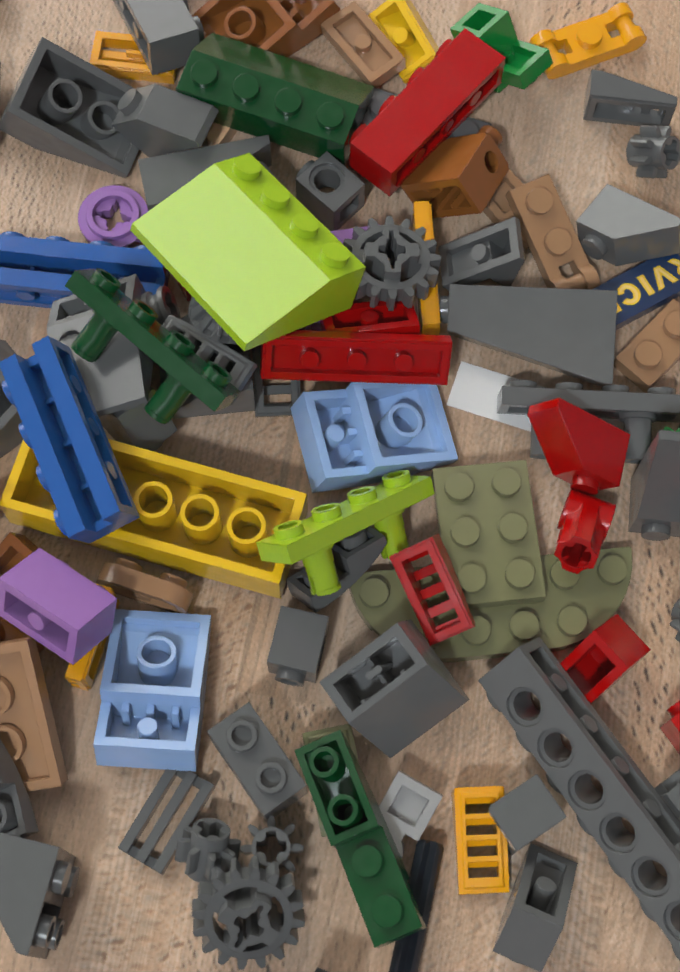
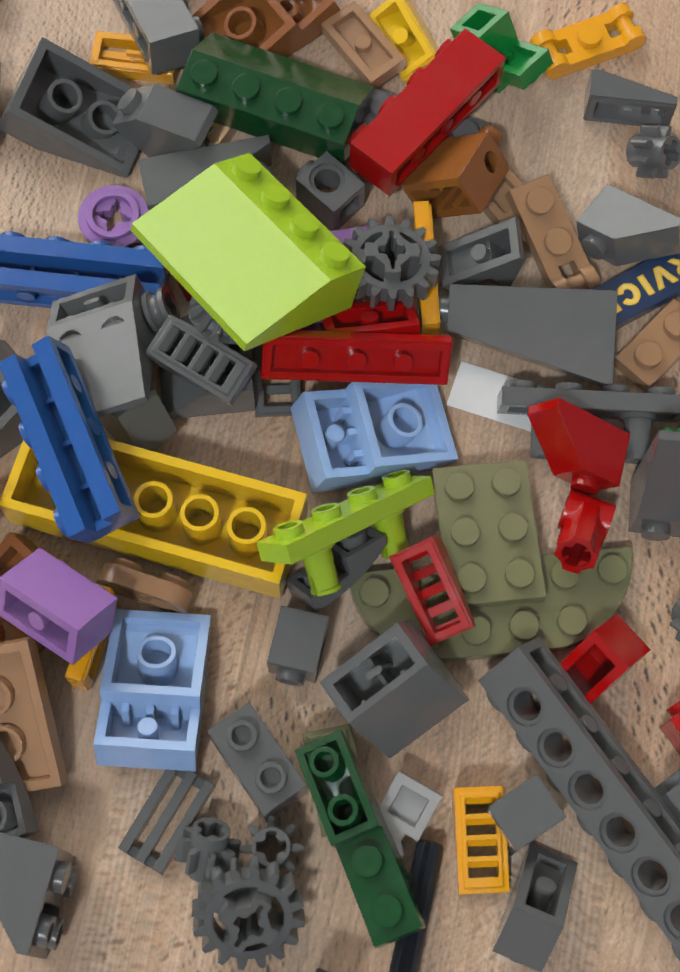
(170, 350): dark green plate -> none

